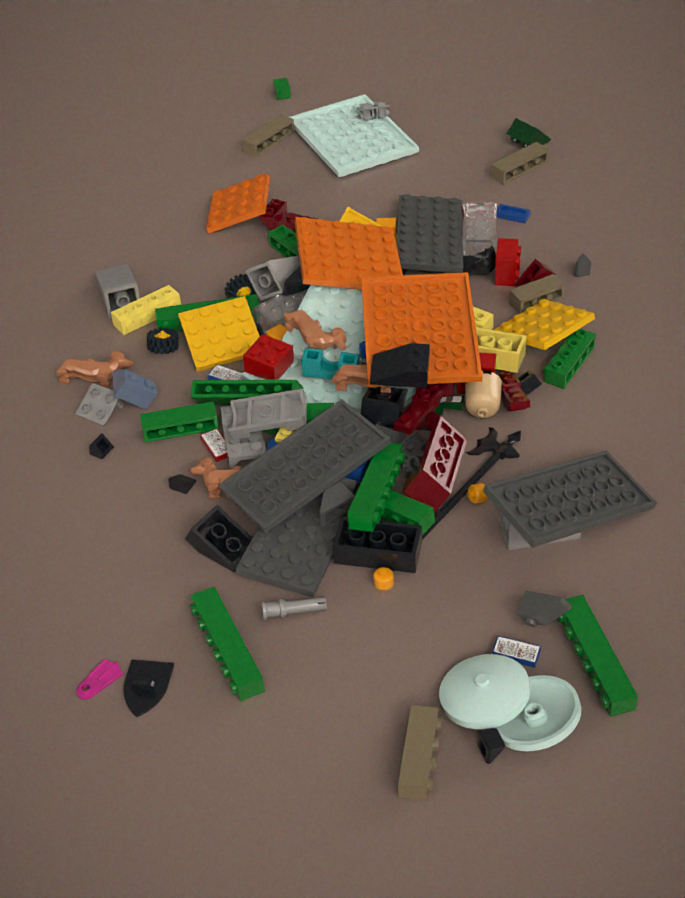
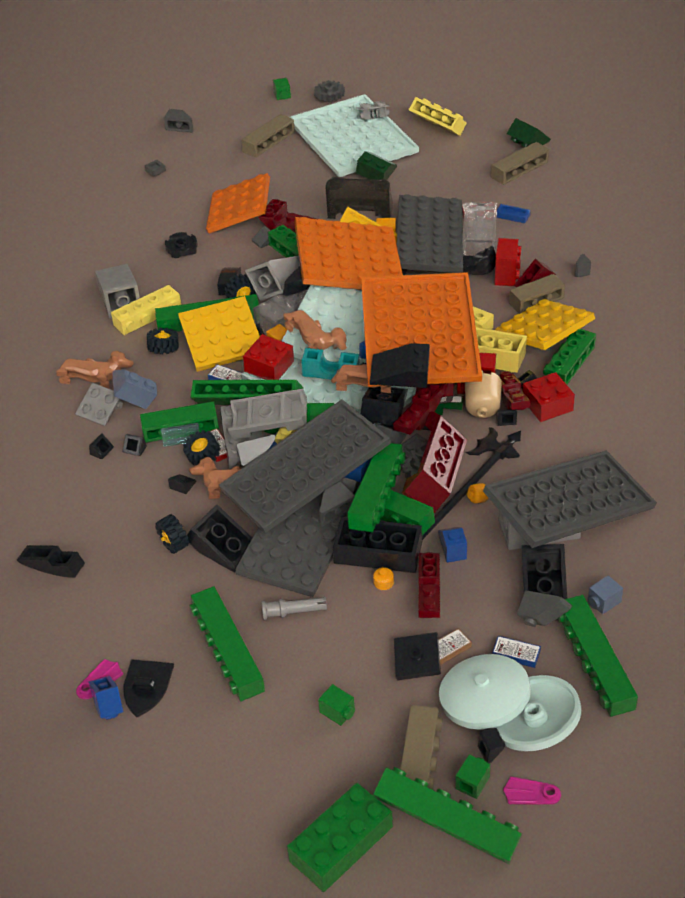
(51, 560): none -> black slope
(106, 697): none -> blue slope
(134, 445): none -> black slope
(155, 167): none -> dark grey plate
(172, 533): none -> black wheel
(178, 121): none -> dark grey slope
(178, 434): none -> clear light blue tile
(181, 244): none -> black plate
(201, 446): none -> black wheel
(225, 274): none -> black slope
(253, 448): none -> slope
(261, 237): none -> dark grey slope
(329, 91): none -> dark grey gear
(336, 705): none -> green brick
(340, 836): none -> green brick
(359, 196): none -> clear smoke windscreen
(374, 167): none -> dark green slope
(417, 656): none -> black plate
(429, 585): none -> dark red slope
(438, 116): none -> light yellow brick
(448, 815): none -> green brick
(453, 544): none -> blue slope
(453, 645): none -> tile
(472, 776): none -> green brick
(506, 417): none -> black slope
(530, 792): none -> dark pink piece
(544, 569): none -> black slope
(549, 397): none -> red brick
(605, 594): none -> sand blue brick

